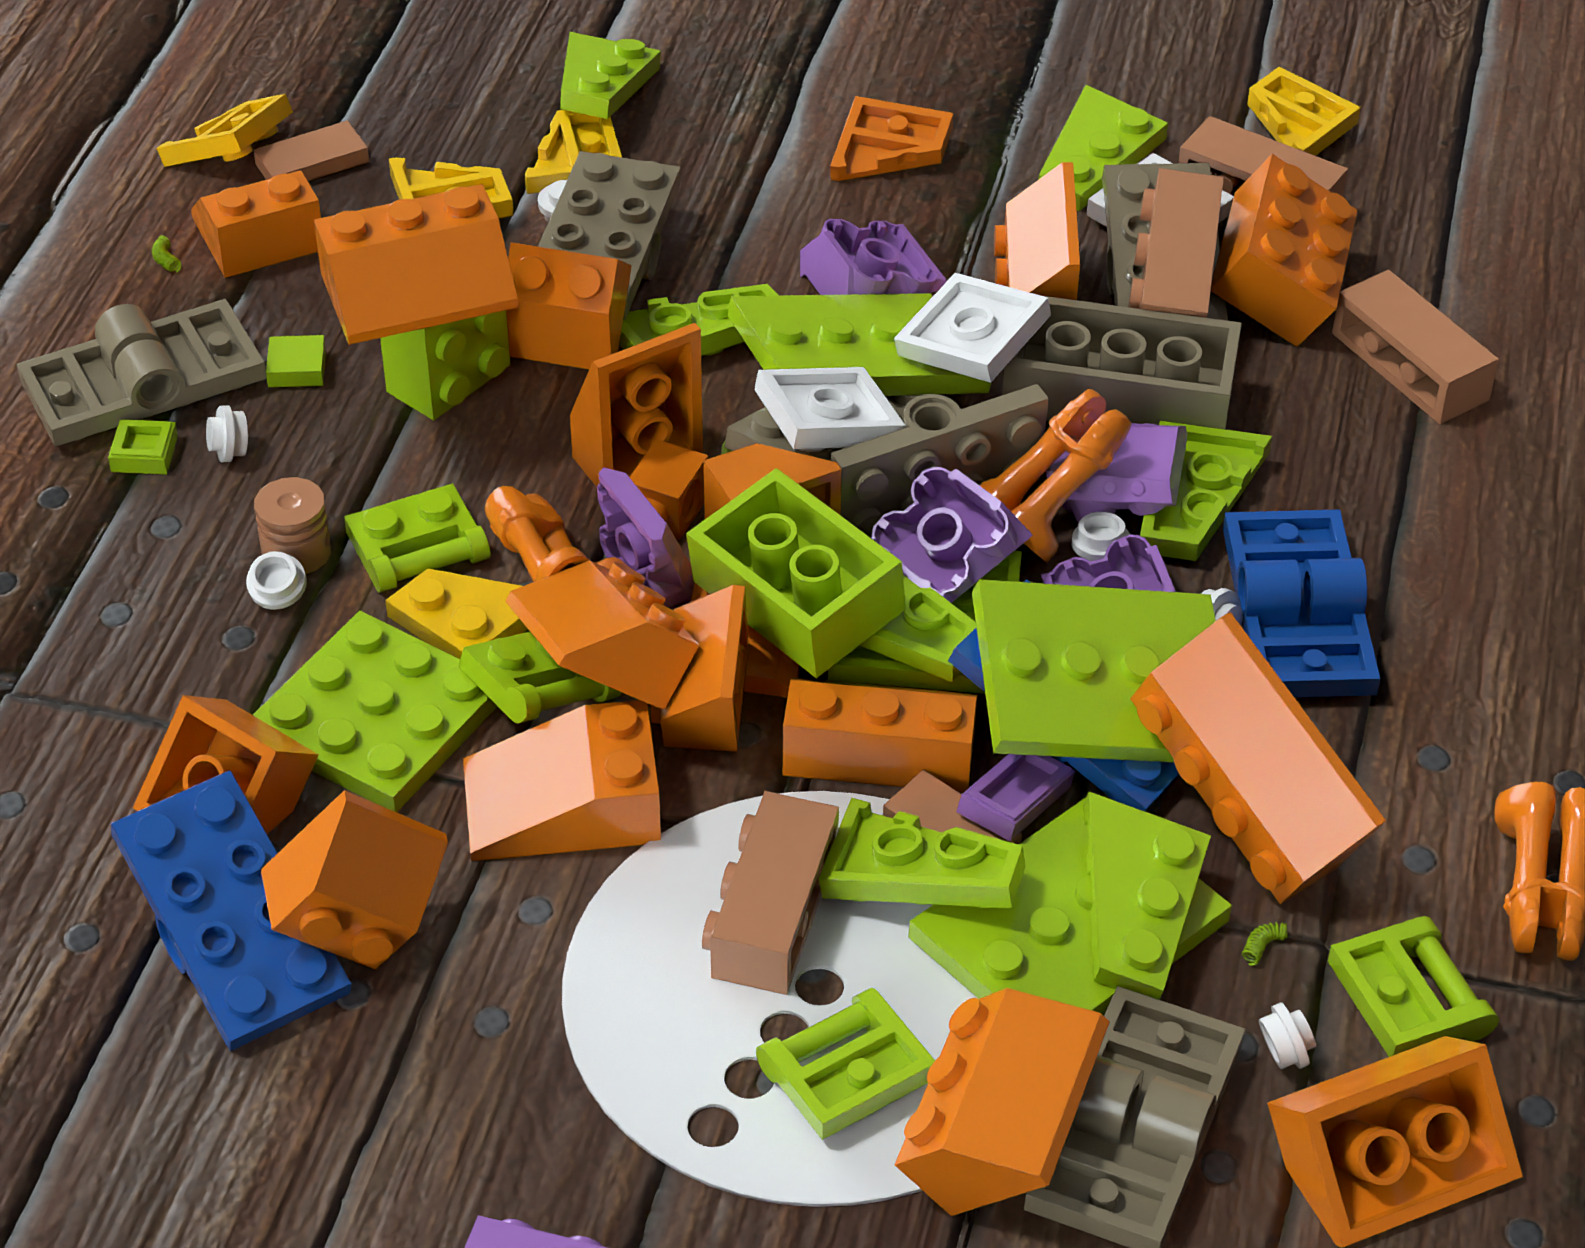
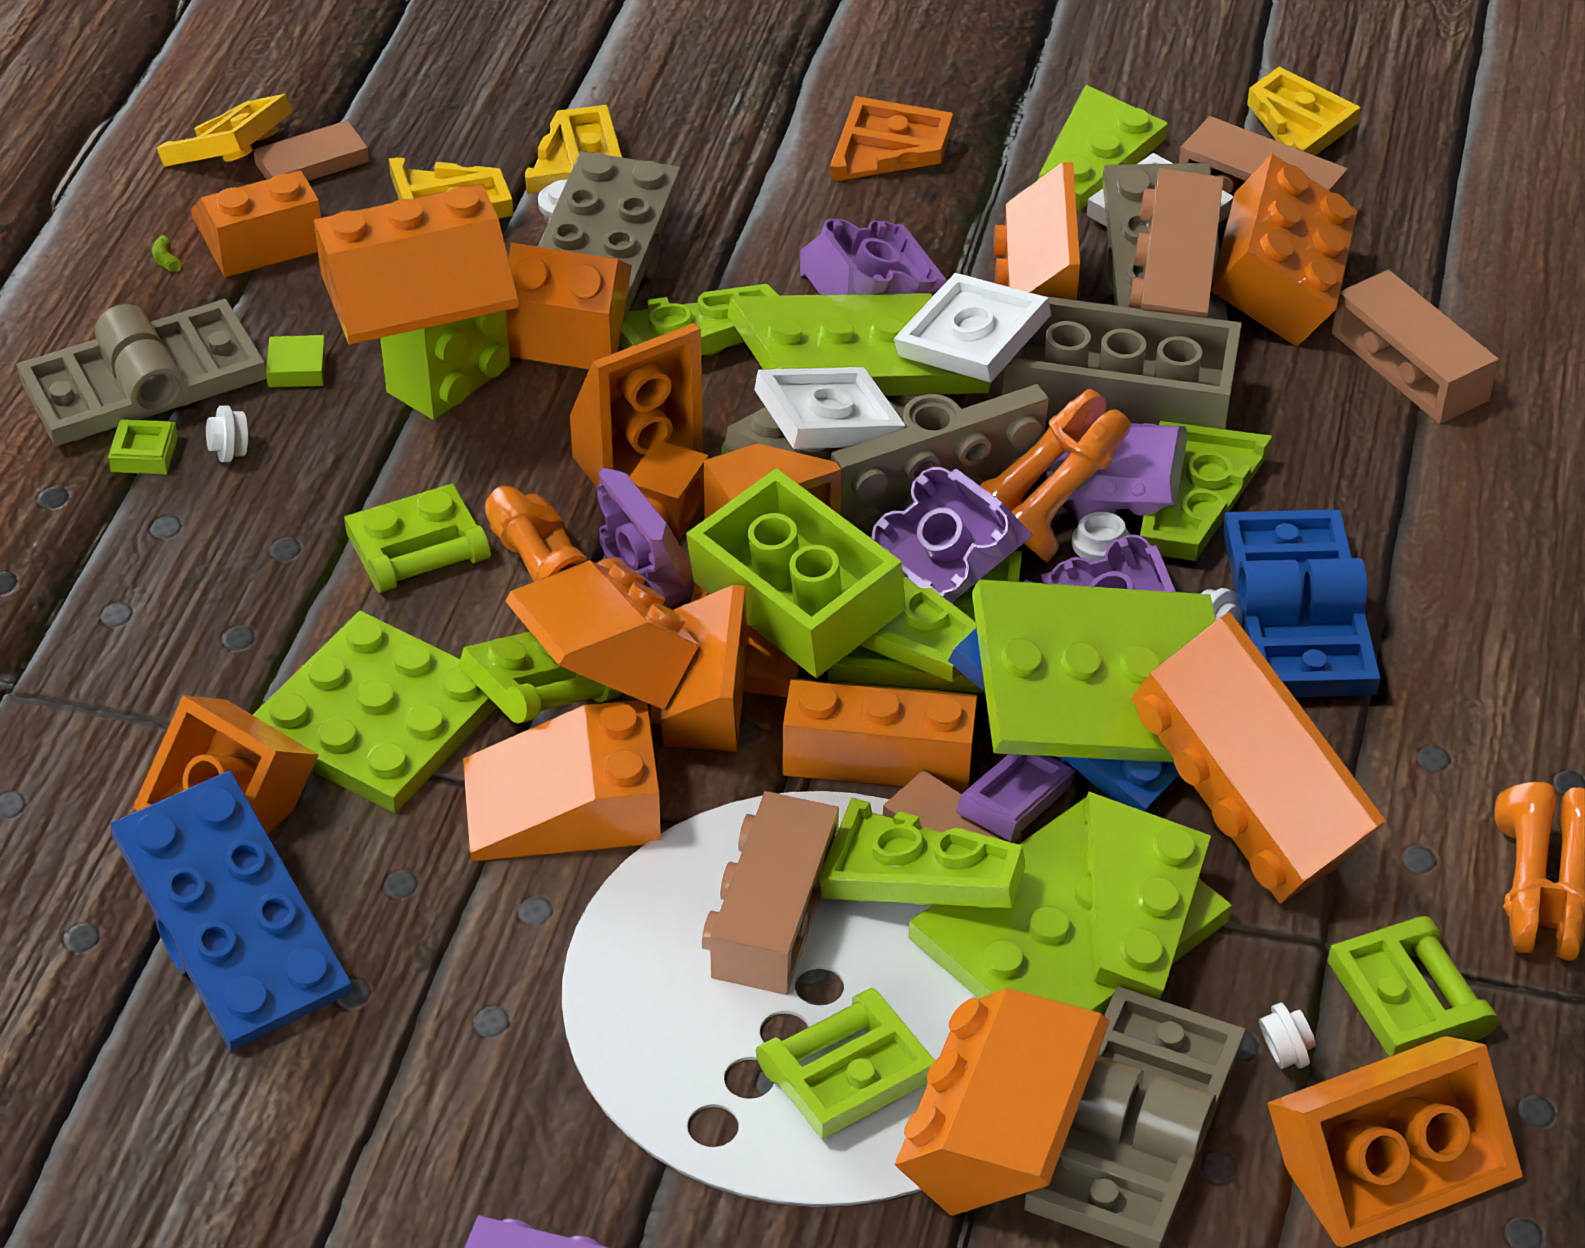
(276, 580): white plate -> none
(294, 521): nougat piece -> none
(354, 880): orange slope -> none
(454, 610): yellow wing -> none
(604, 73): lime wing -> none
(1261, 941): lime leg -> none

